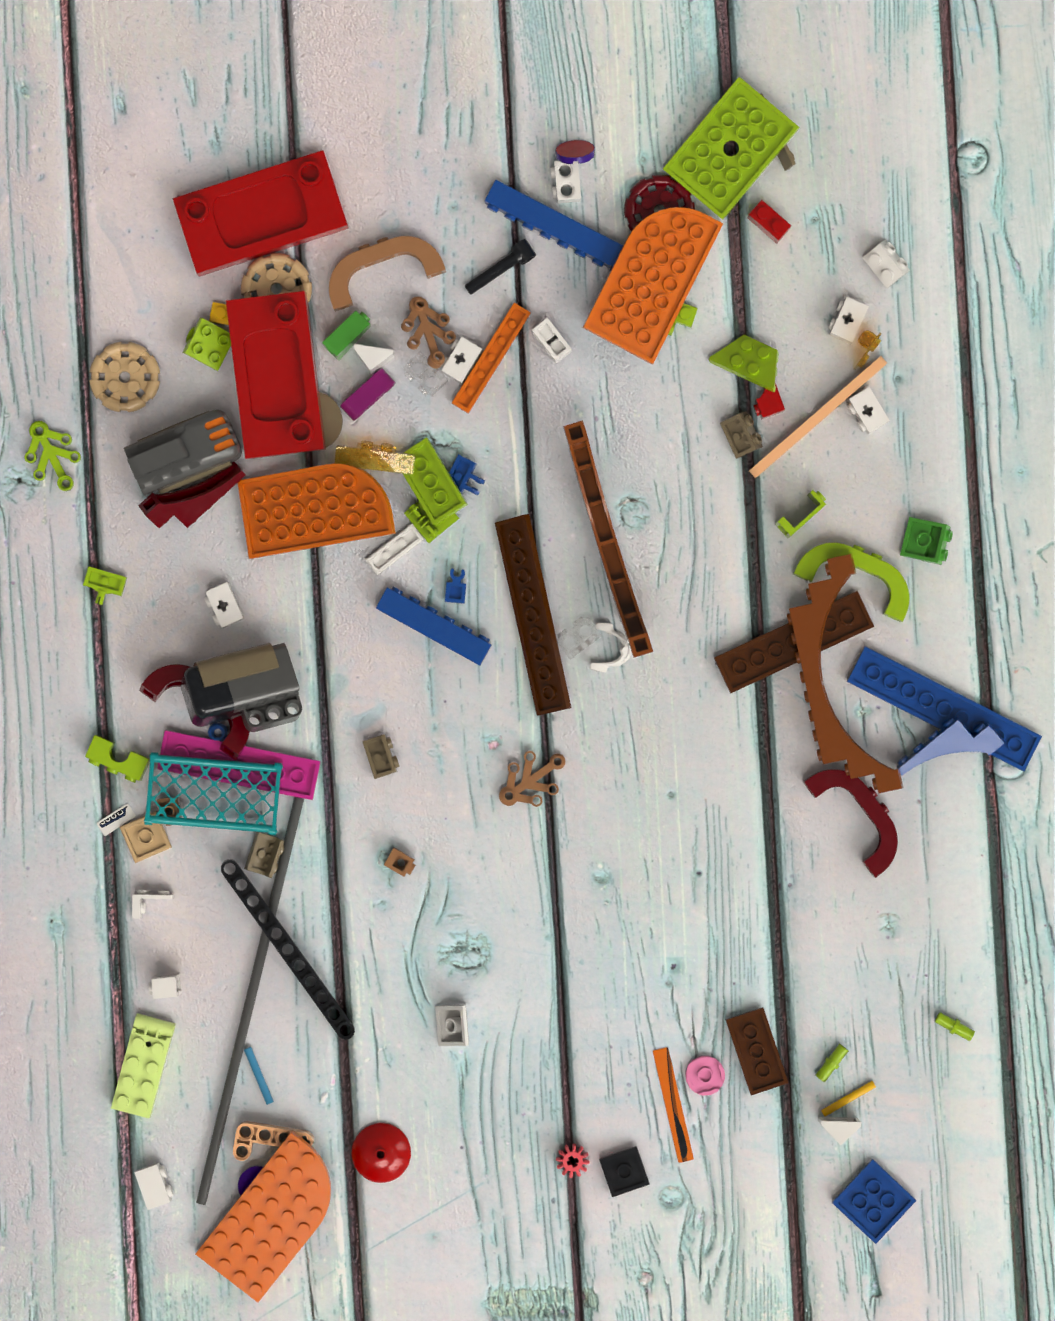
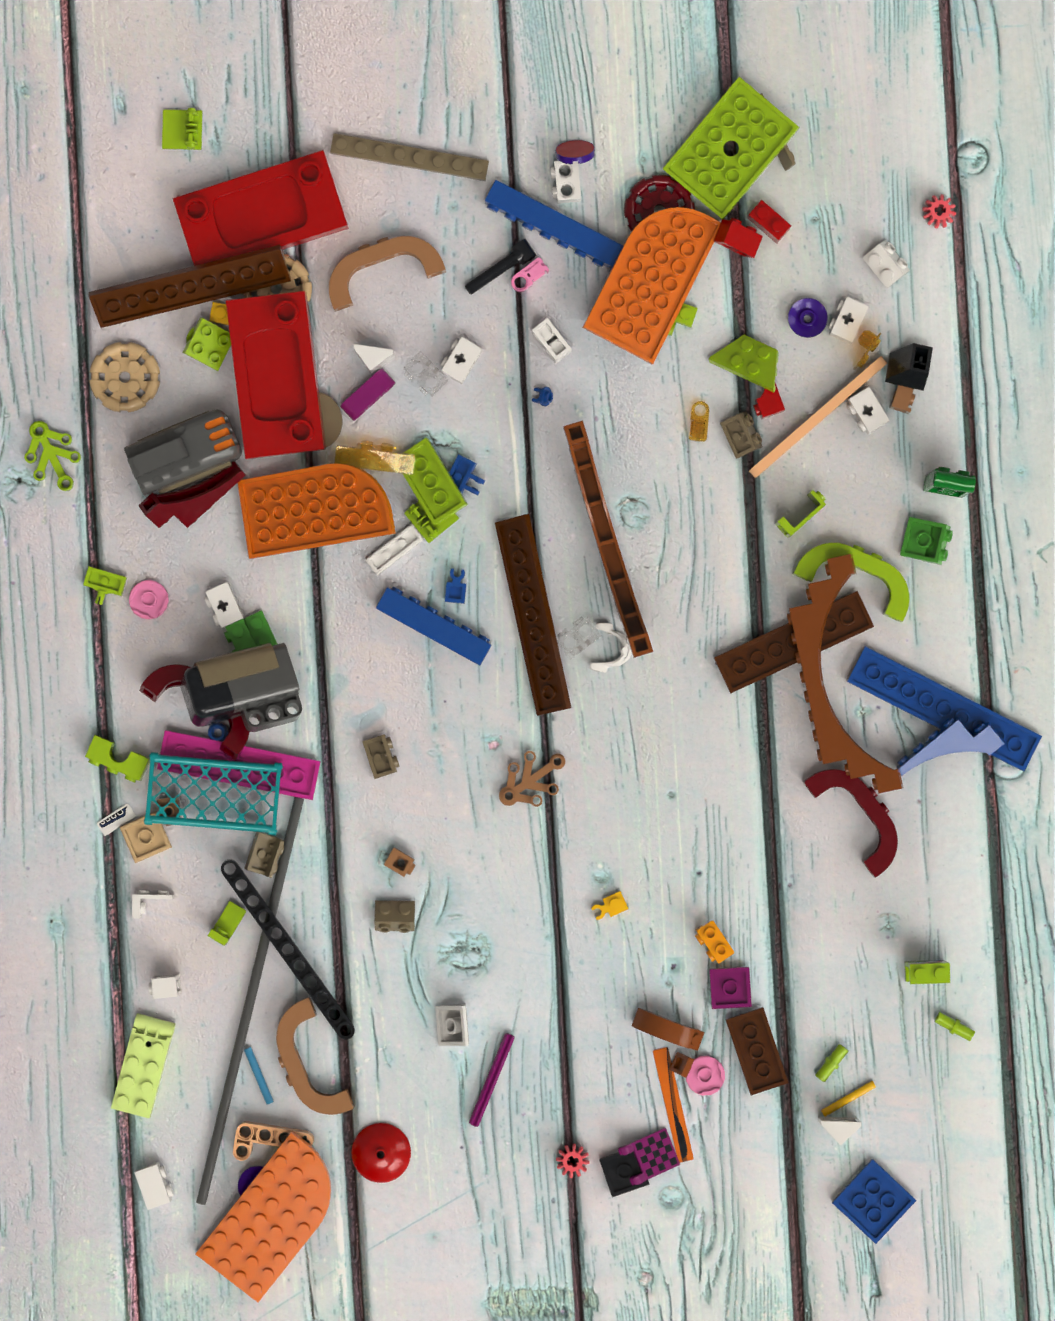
(148, 599): none -> bright pink tile
(182, 129): none -> lime hinge
(190, 286): none -> reddish brown plate
(227, 923): none -> lime bracket
(250, 632): none -> bright green plate
(297, 1075): none -> medium nougat arch
(347, 334): bright green slope -> none
(394, 916): none -> dark tan bracket
(409, 157): none -> dark tan plate
(427, 329): medium nougat plant -> none
(491, 358): orange plate -> none
(491, 1080): none -> magenta axle
(530, 273): none -> bright pink piece
(545, 396): none -> blue plate
(613, 905): none -> yellow plate
(654, 1155): none -> magenta flag
(667, 1029): none -> dark orange arch
(681, 1064): none -> dark orange plate
(699, 425): none -> clear yellow piece
(715, 941): none -> light orange bracket
(730, 987): none -> magenta plate
(738, 238): none -> red brick
(811, 308): none -> dark purple dish
(902, 399): none -> medium nougat brick
(909, 366): none -> black slope
(927, 972): none -> lime panel
(933, 205): none -> coral gear
(949, 483): none -> green hinge

